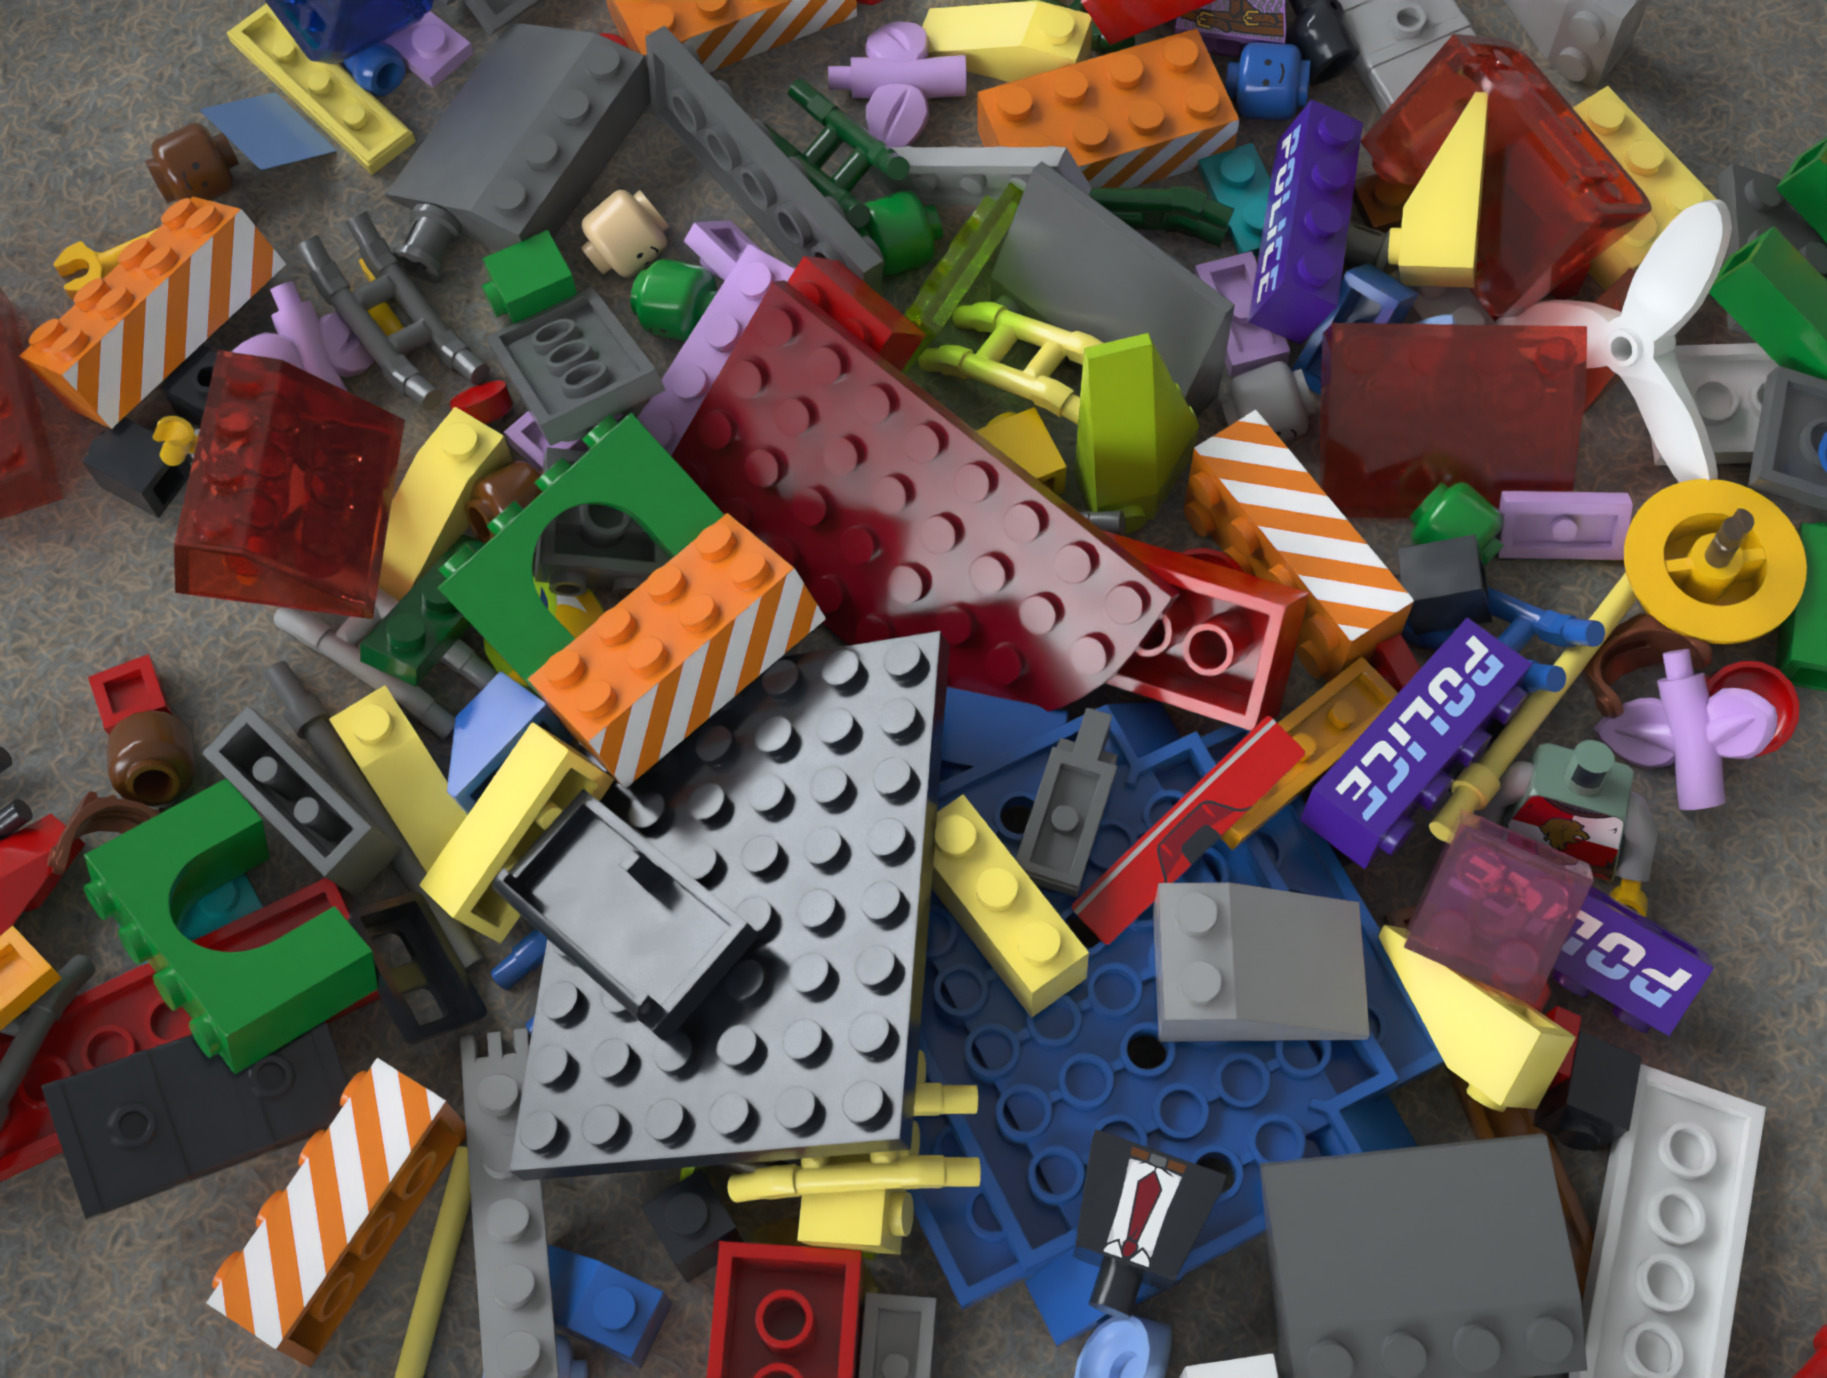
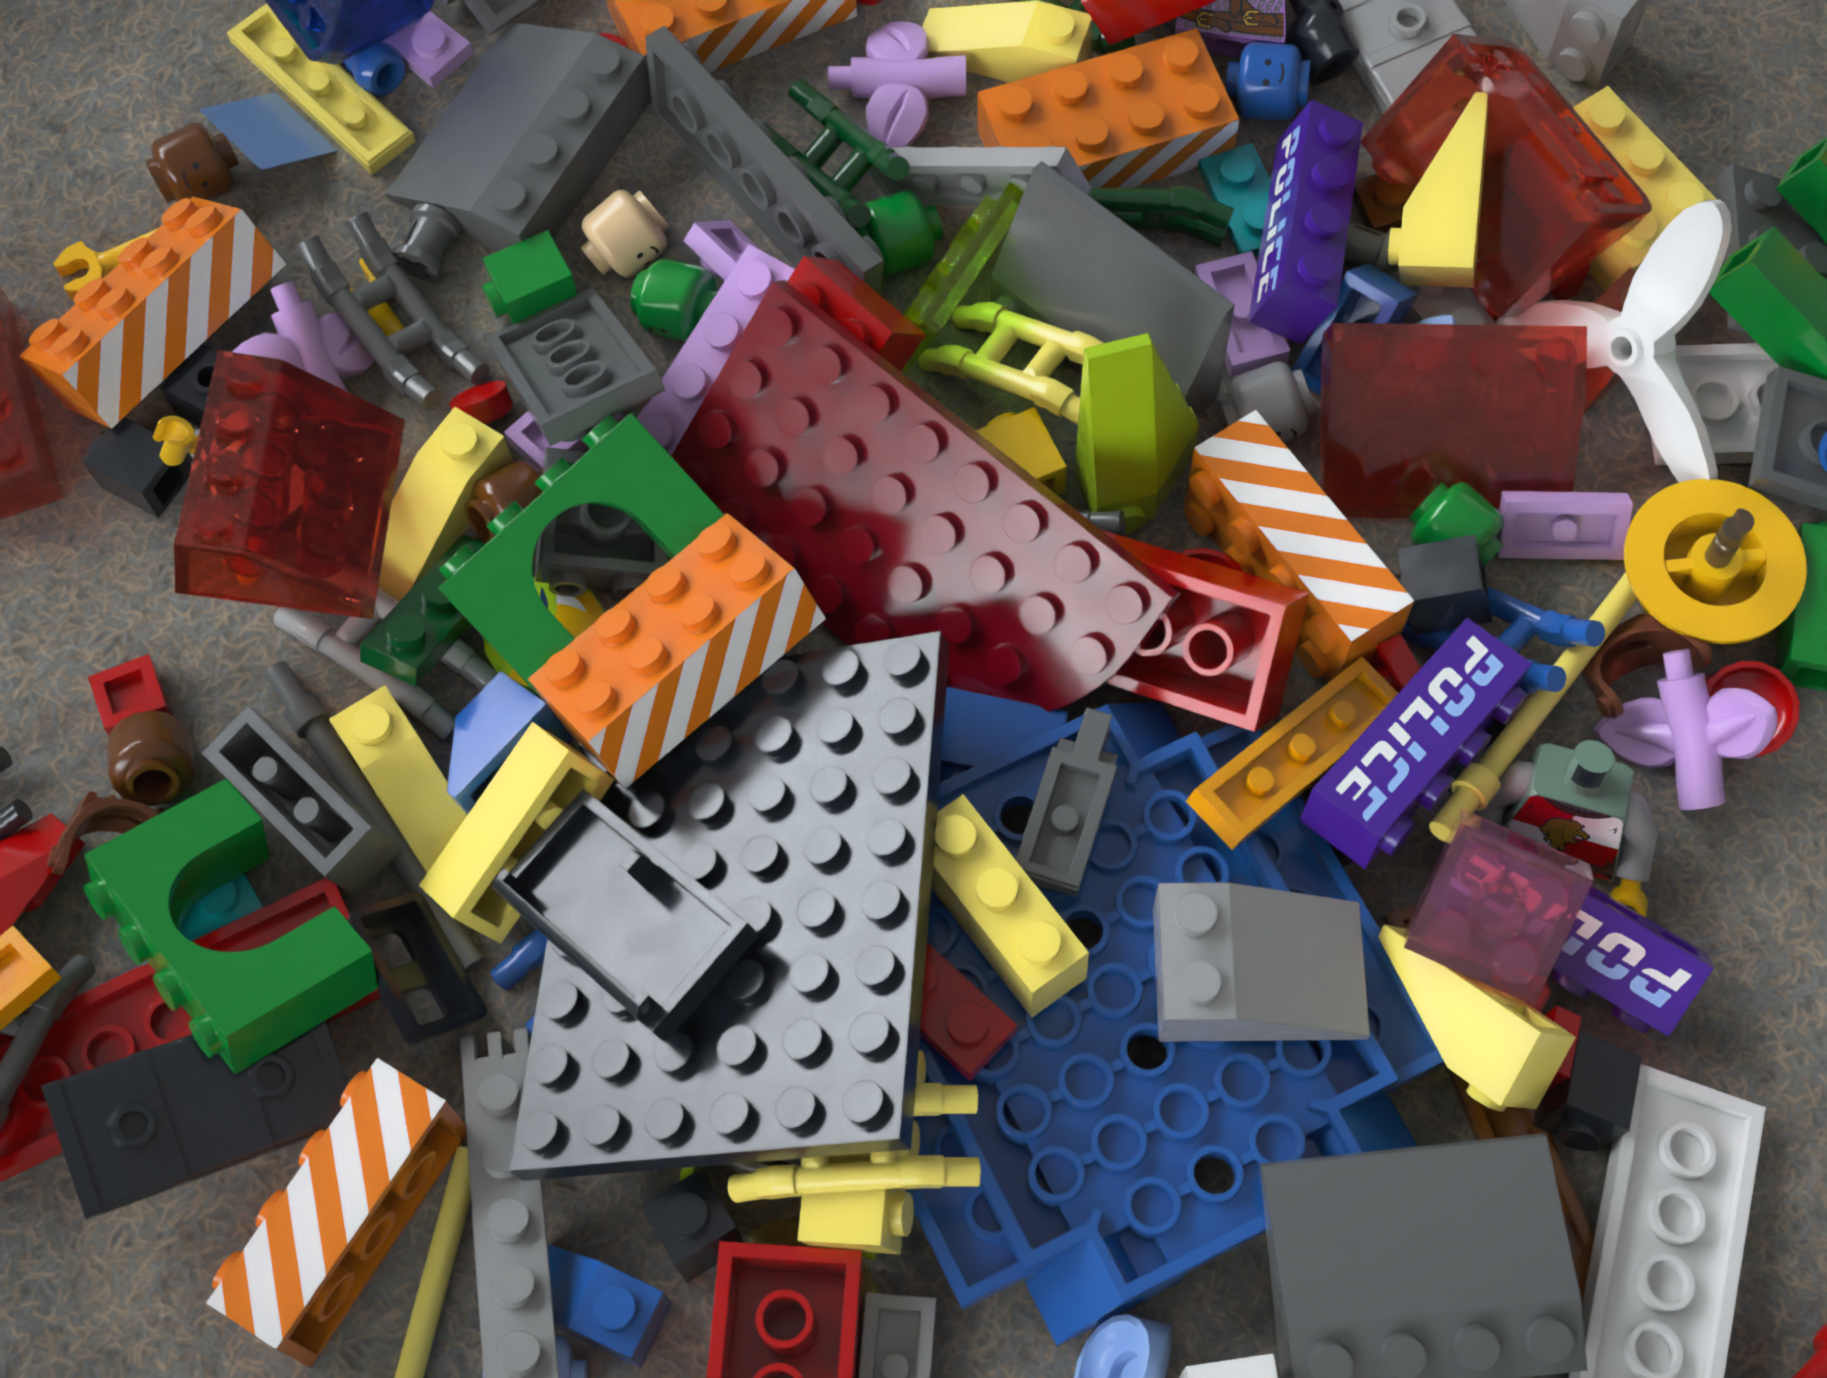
(960, 1018): none -> red plate
(1139, 1218): torso -> none
(1188, 829): red sticker -> none

